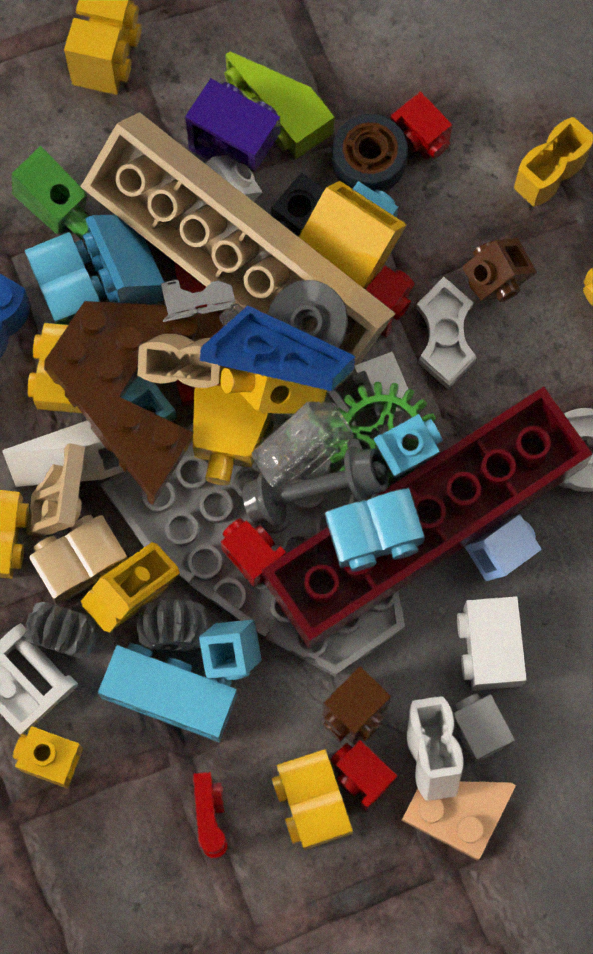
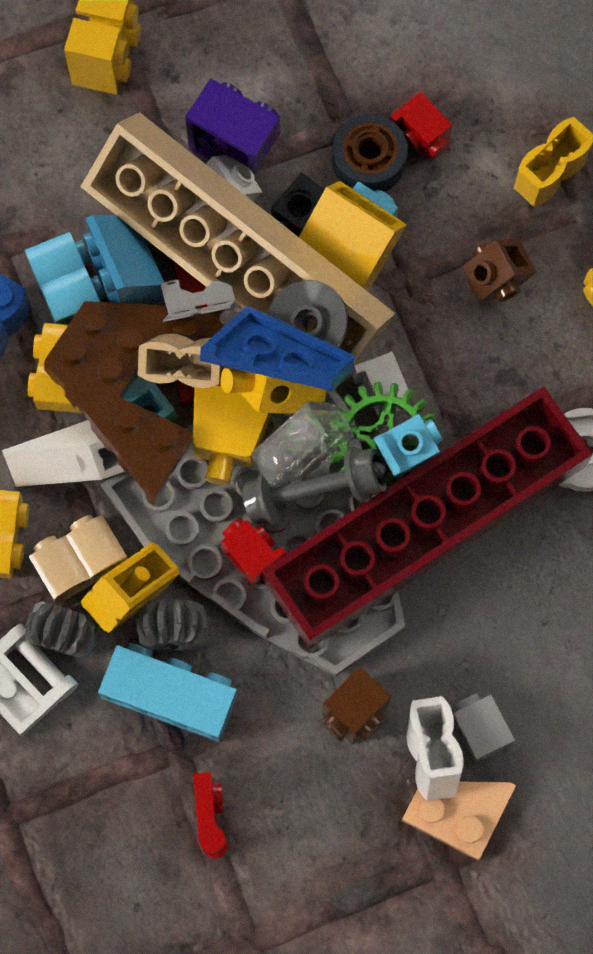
(41, 183): bright green torso -> none
(47, 756): yellow brick -> none
(56, 499): tan wing -> none
(230, 649): medium azure brick -> none
(302, 114): lime slope -> none
(313, 800): yellow brick -> none
(362, 773): red brick -> none
(375, 529): medium azure brick -> none
(393, 291): red brick -> none
(447, 351): white tile -> none
(493, 643): white brick -> none
(504, 548): light blue brick -> none

